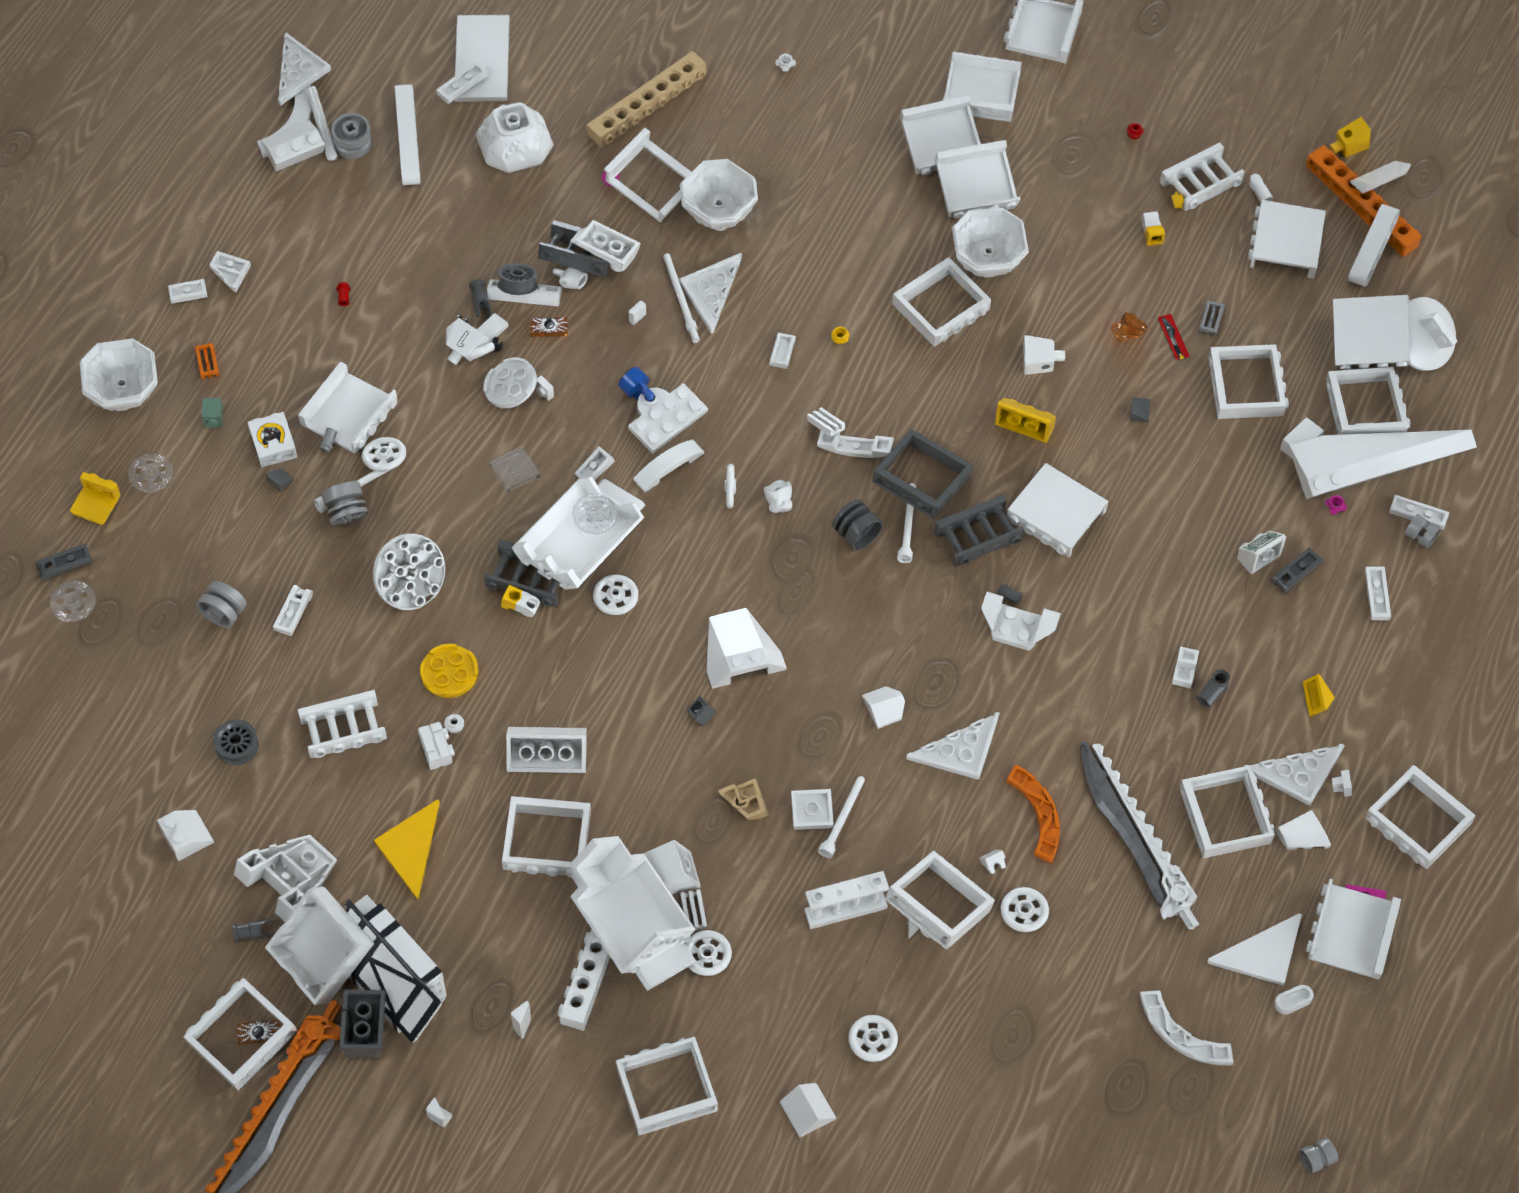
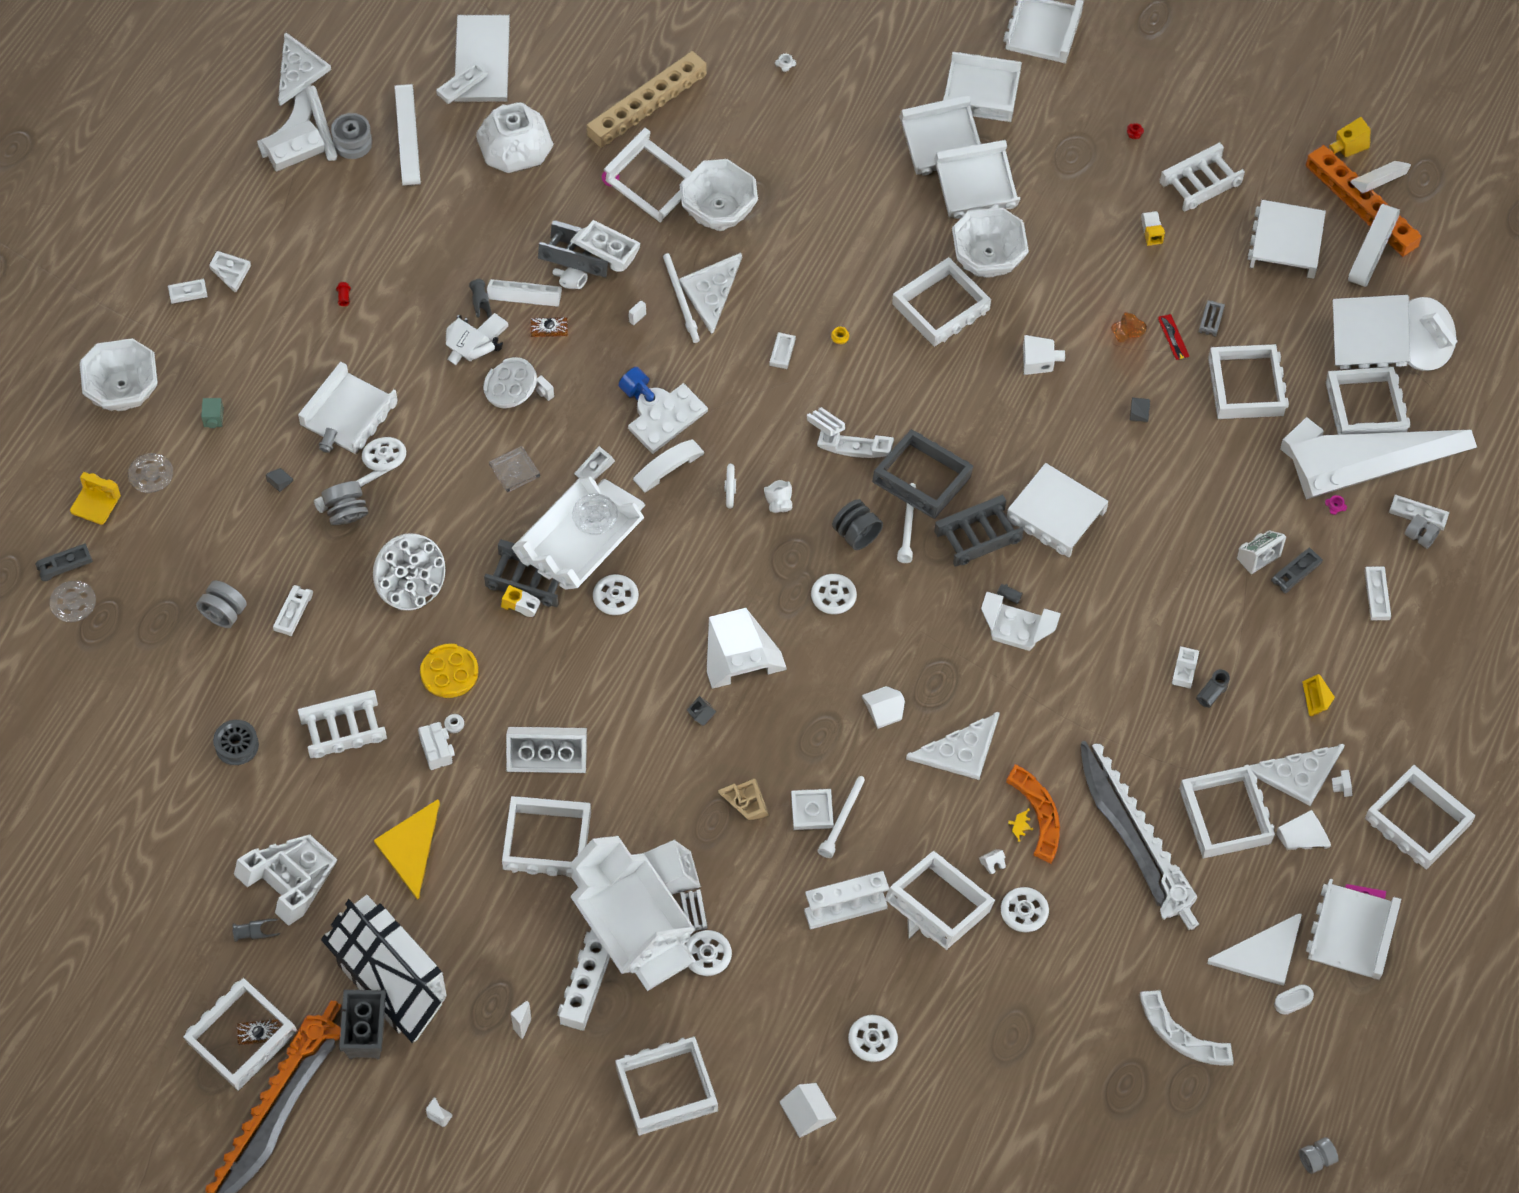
(184, 832): white slope -> none
(209, 372): orange tile -> none
(272, 439): white panel -> none
(319, 945): white tile -> none
(517, 279): dark grey wheel -> none
(833, 607): none -> white plate
(1020, 824): none -> yellow piece
(1024, 419): yellow slope -> none
(1178, 200): yellow plate -> none
(1260, 188): white bar -> none

